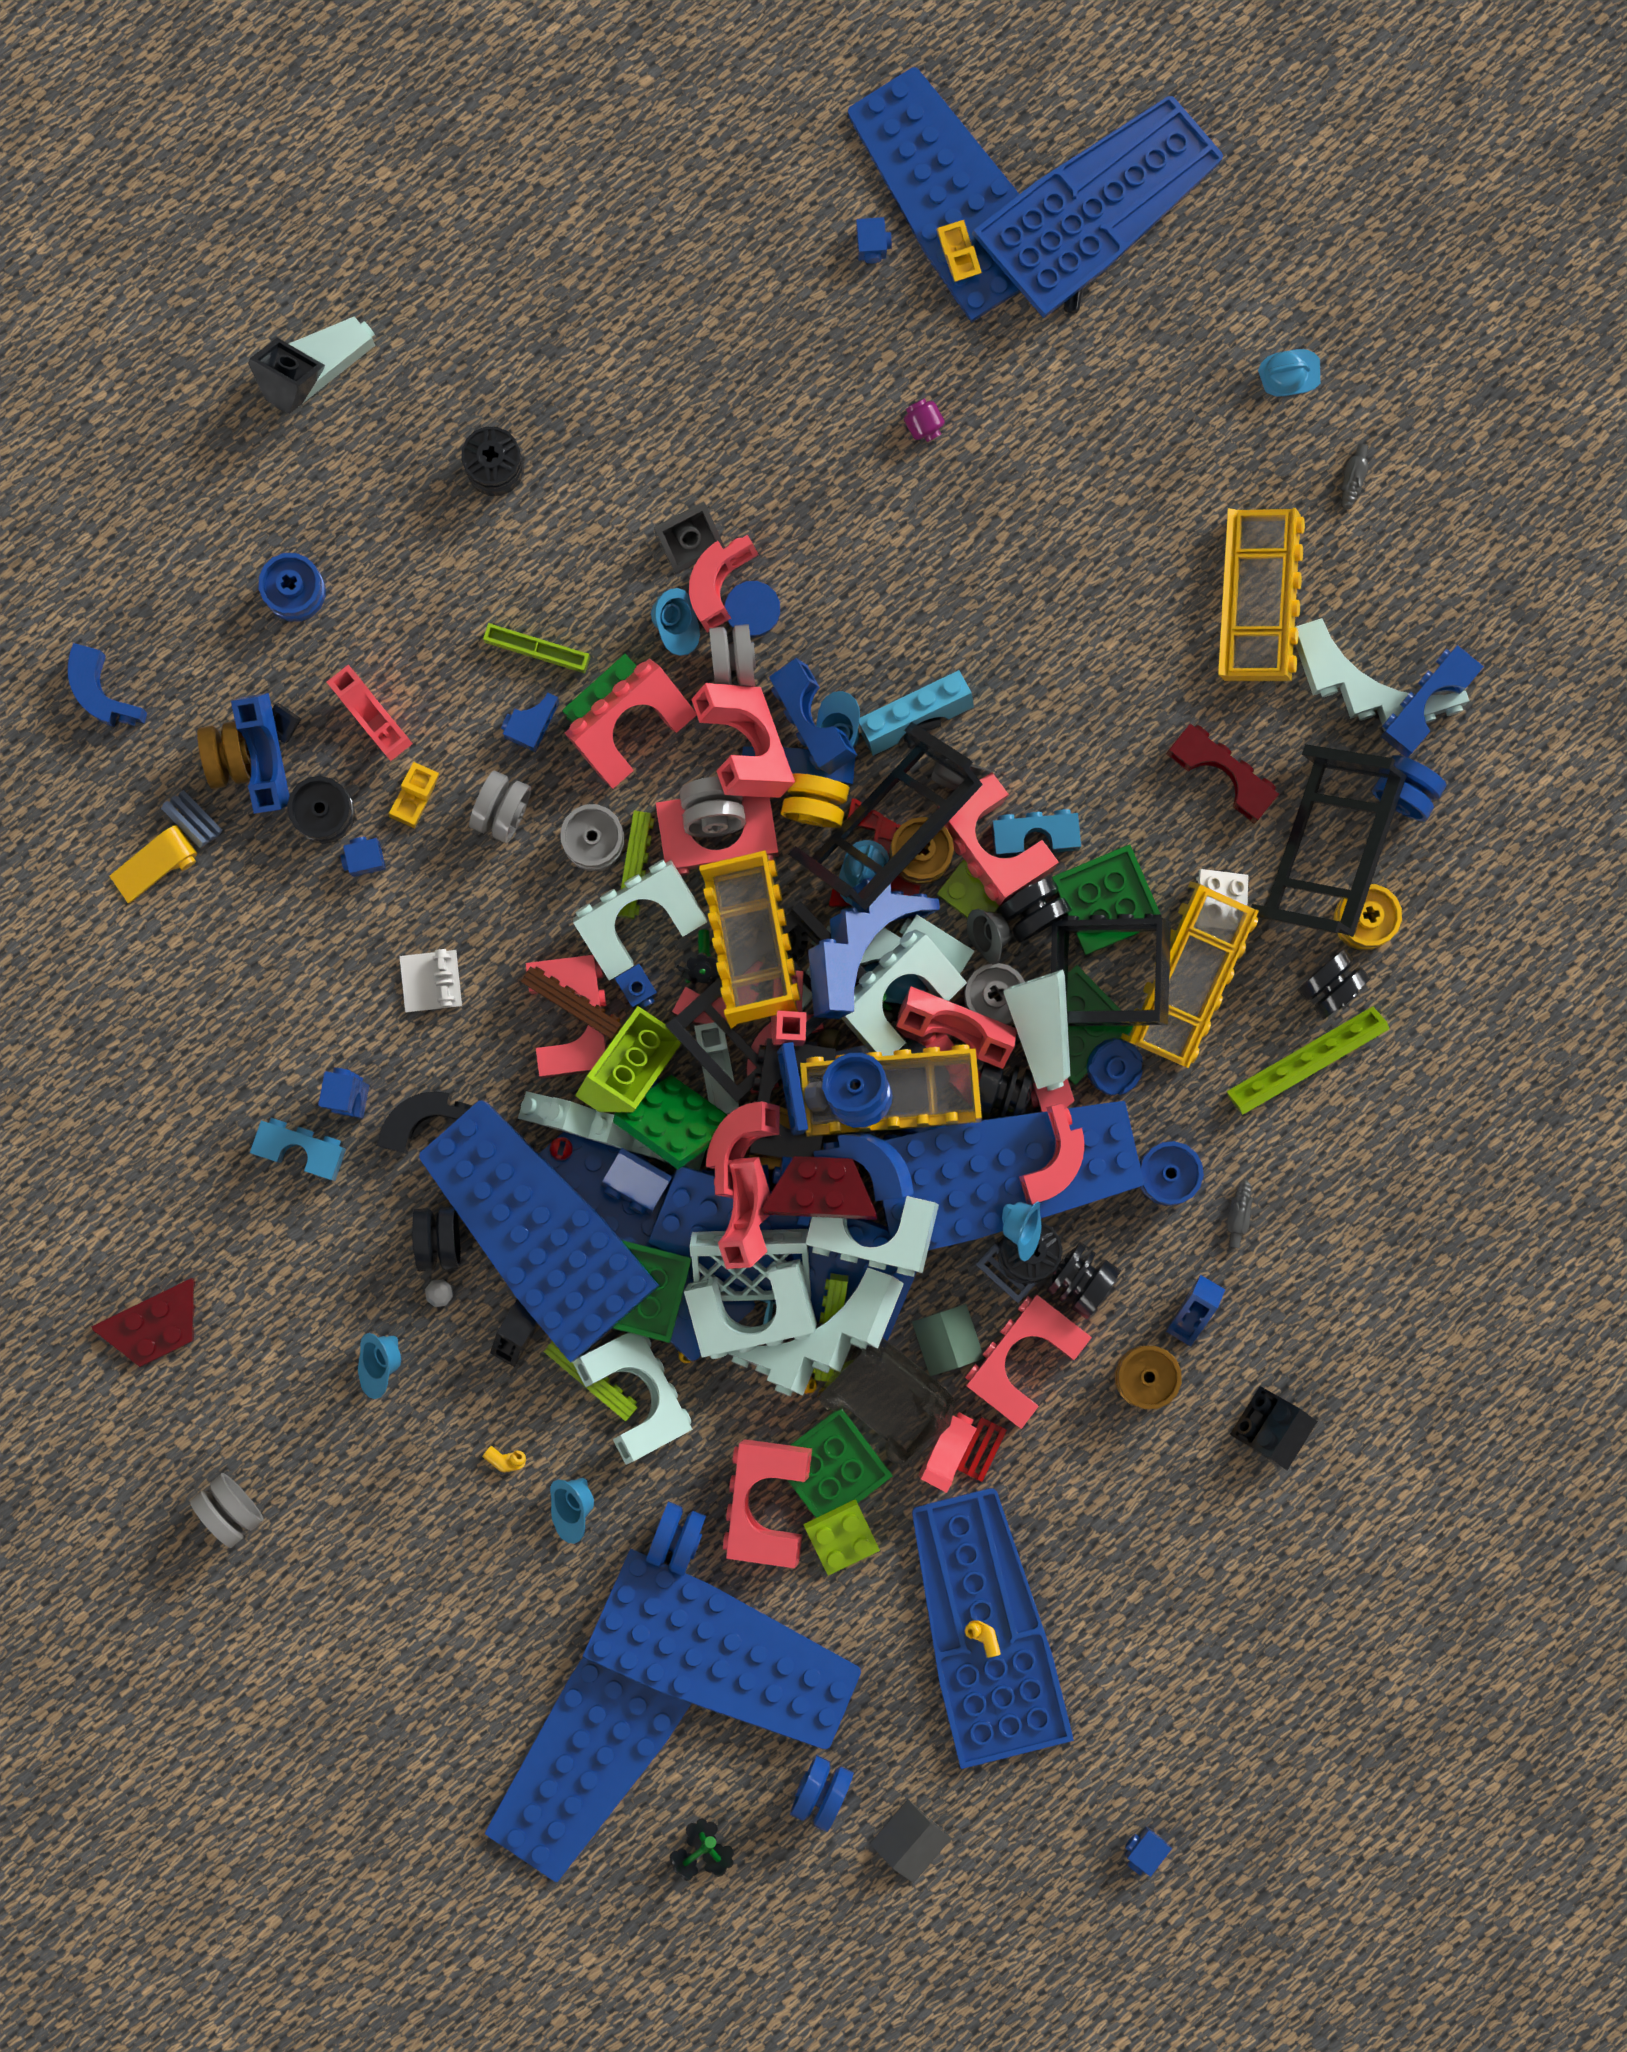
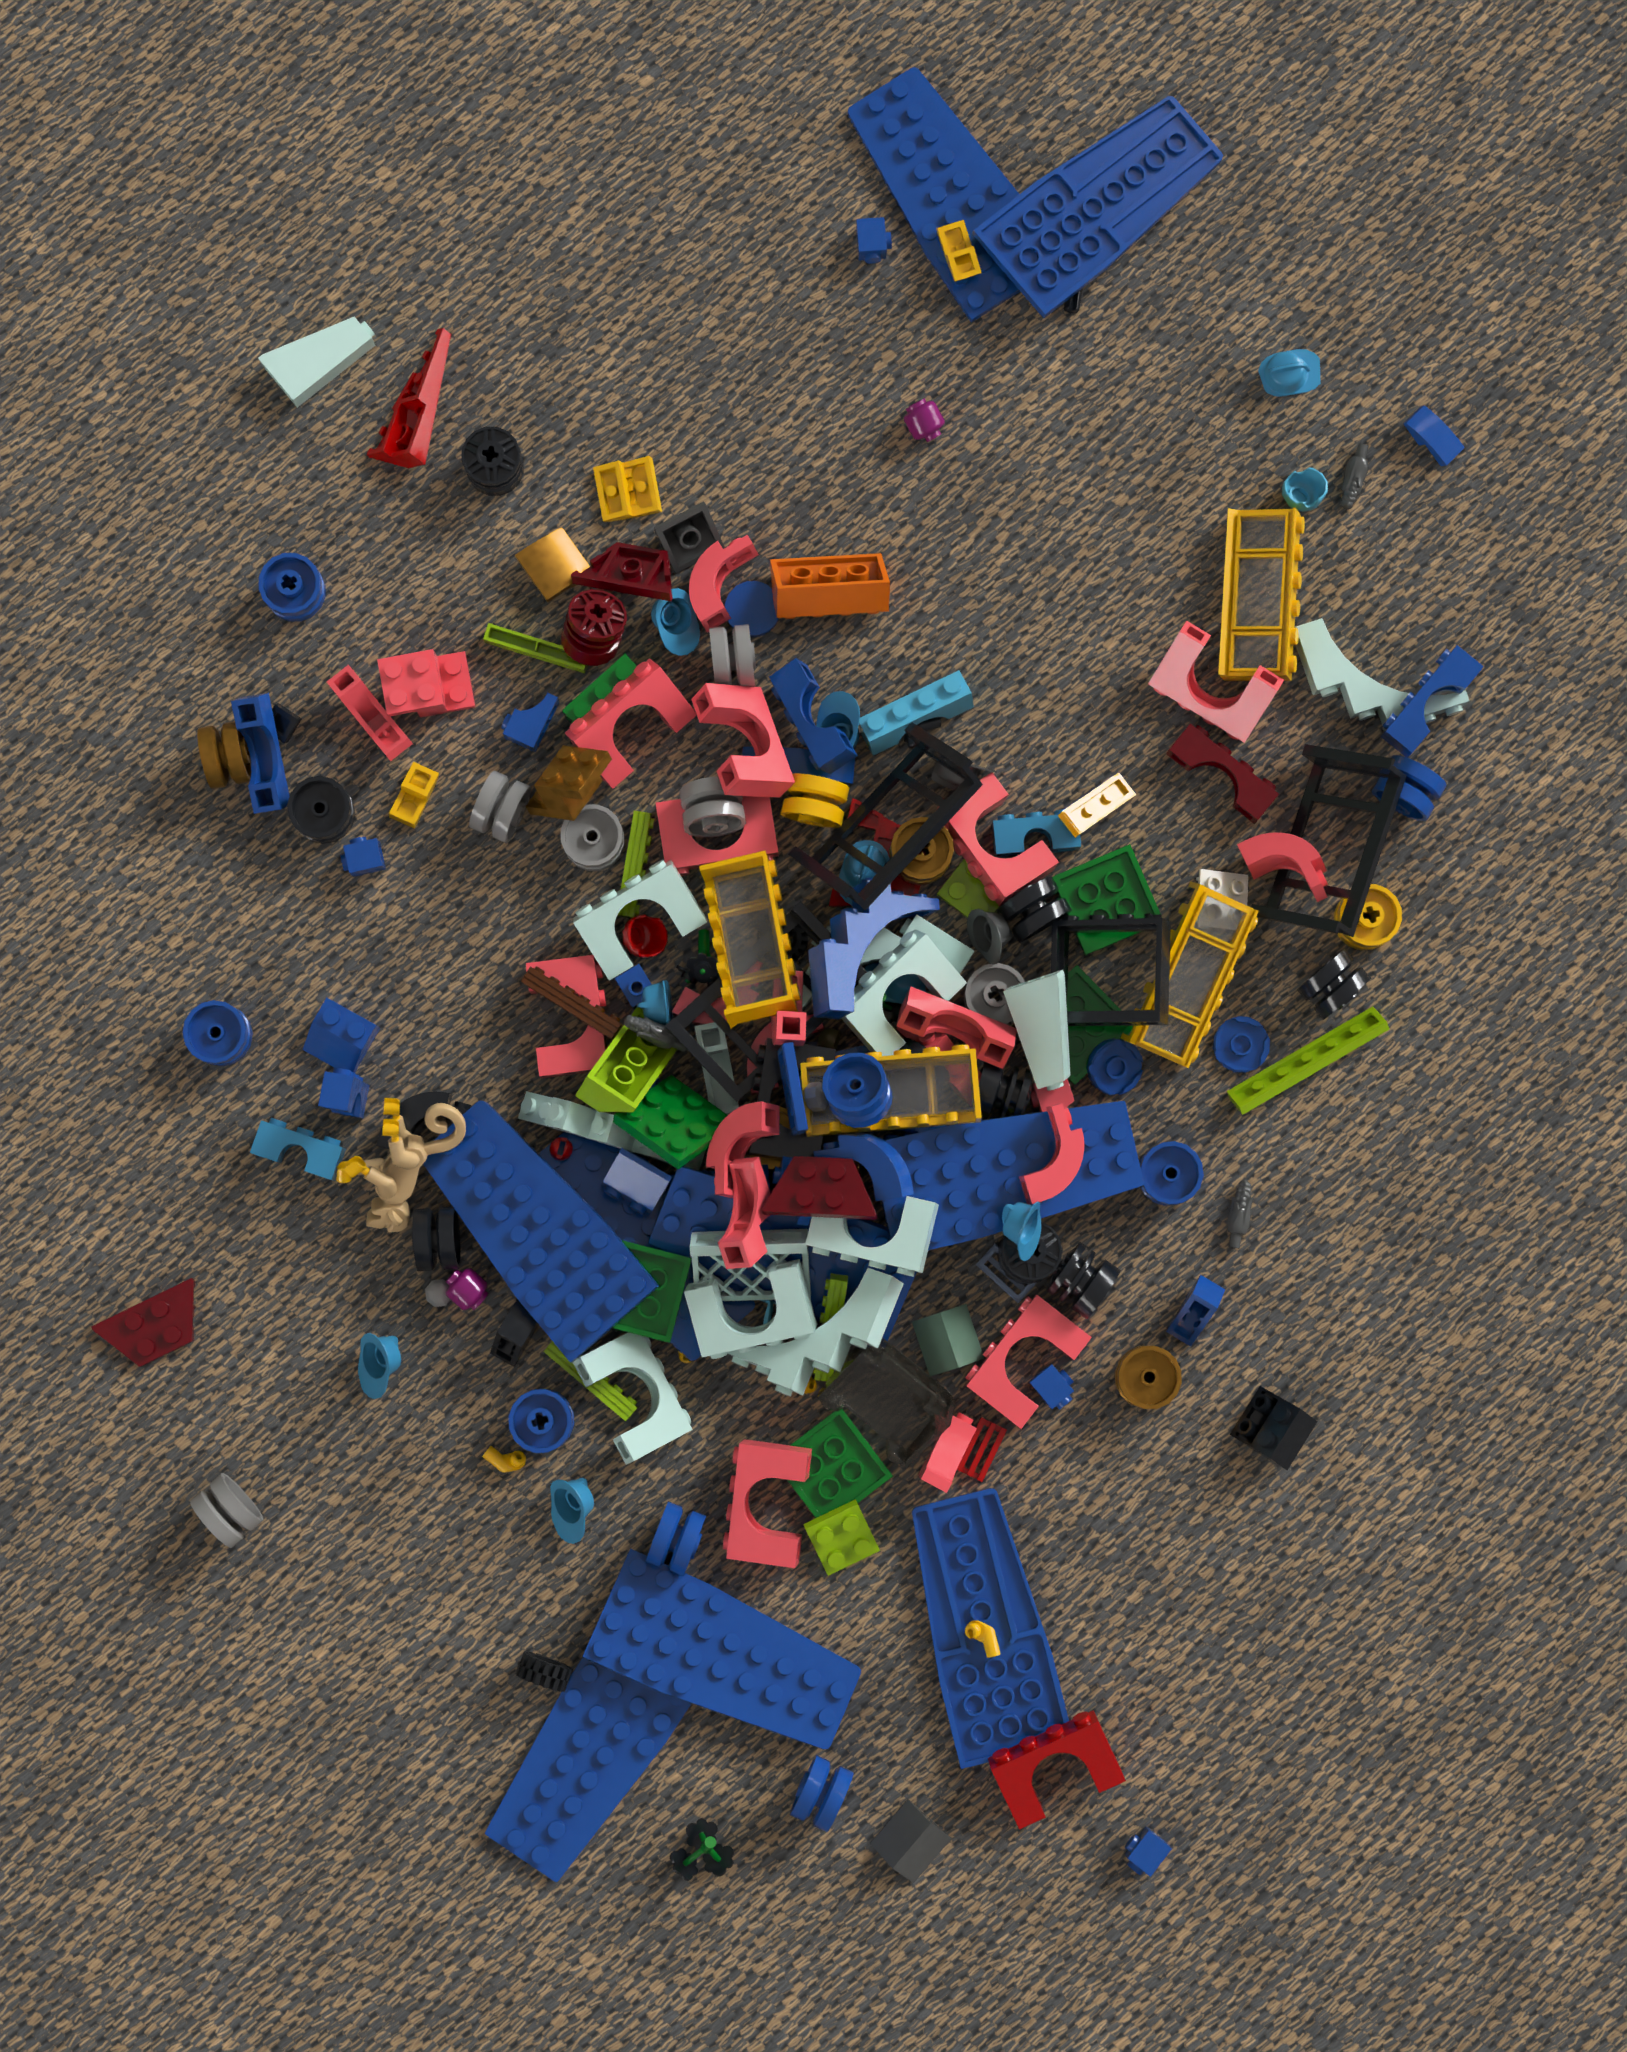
(84, 679): blue arch -> none
(164, 853): yellow door -> none
(194, 816): sand blue tile -> none
(202, 1025): none -> blue wheel
(284, 374): black slope -> none
(339, 1036): none -> blue slope
(398, 1173): none -> tan animal
(412, 422): none -> red wedge
(426, 683): none -> coral bracket
(430, 980): white hinge -> none
(466, 1289): none -> magenta head
(524, 1422): none -> blue wheel
(544, 1671): none -> black tyre
(551, 563): none -> pearl gold slope
(568, 782): none -> pearl gold bracket
(593, 627): none -> dark red wheel
(627, 489): none -> yellow slope
(629, 571): none -> dark red wing
(645, 936): none -> red hair
(653, 1032): none -> dark grey piece
(657, 1002): none -> dark azure piece
(829, 585): none -> orange slope
(1053, 1386): none -> blue brick
(1079, 1737): none -> red arch
(1096, 805): none -> tile
(1235, 714): none -> coral arch
(1238, 1052): none -> blue tile
(1285, 851): none -> coral arch
(1305, 489): none -> medium azure hair
(1435, 434): none -> blue slope

